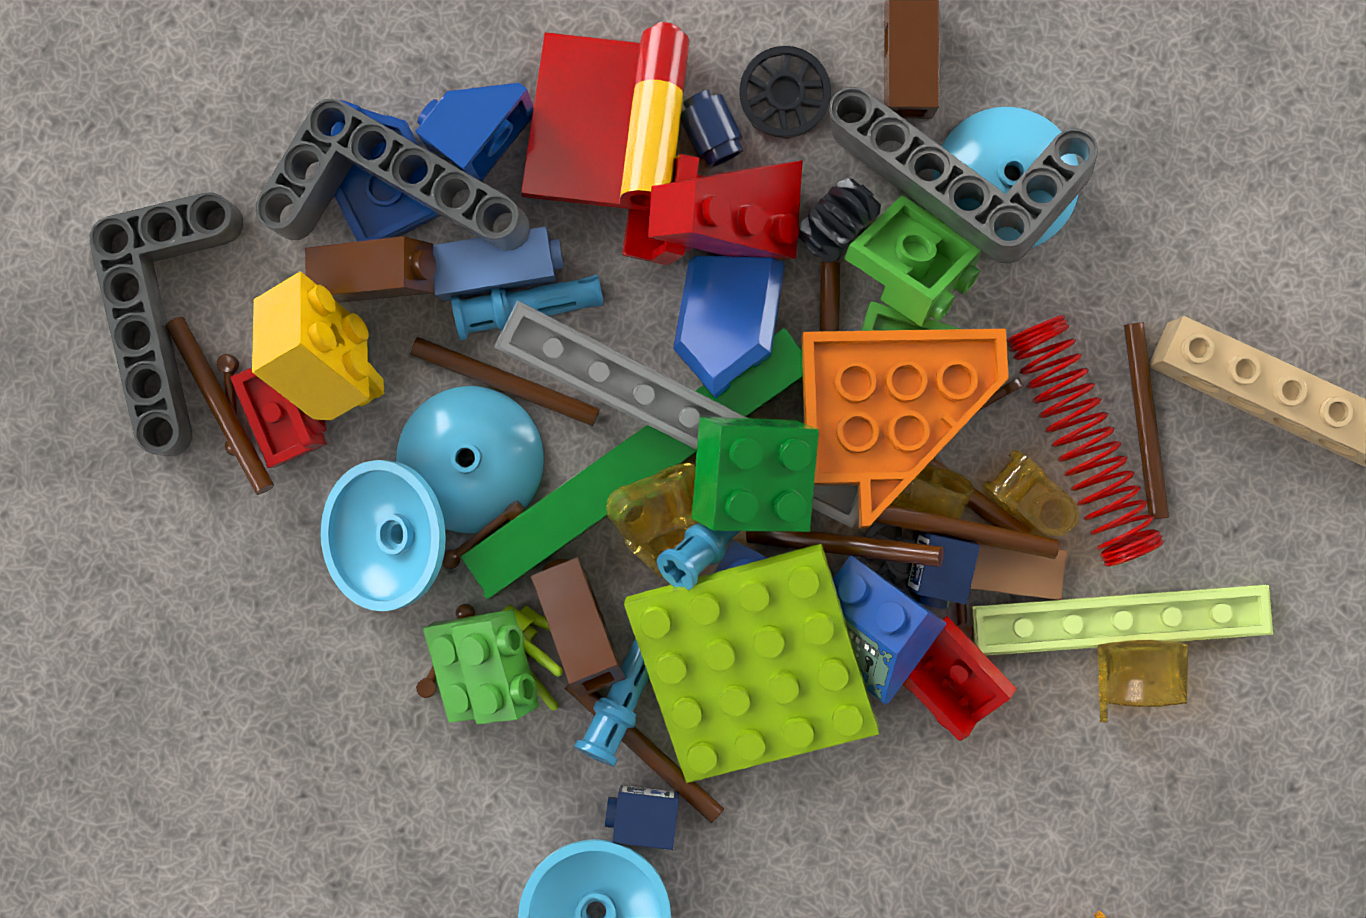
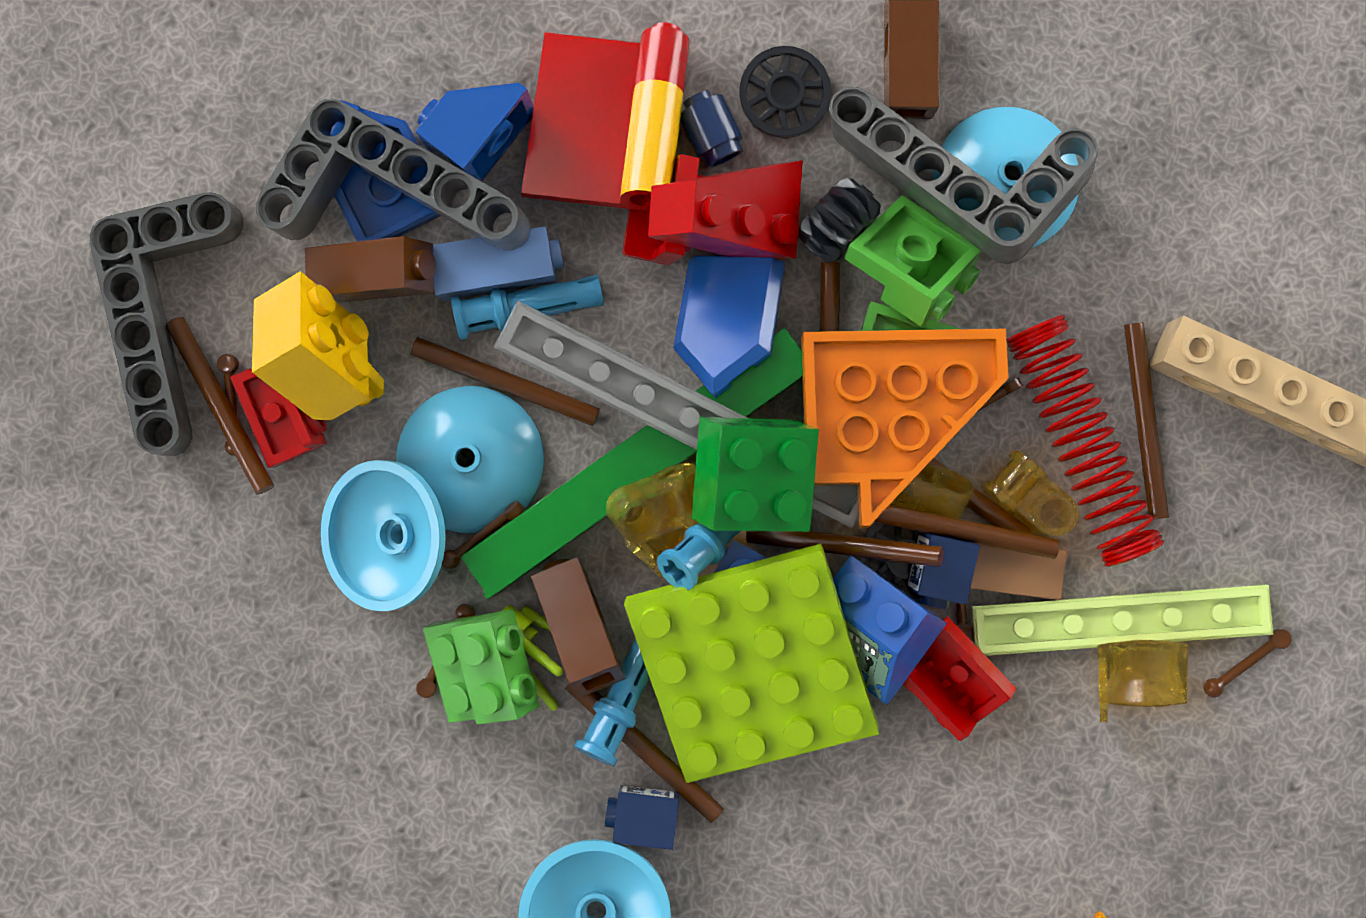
(1280, 639): none -> reddish brown hinge

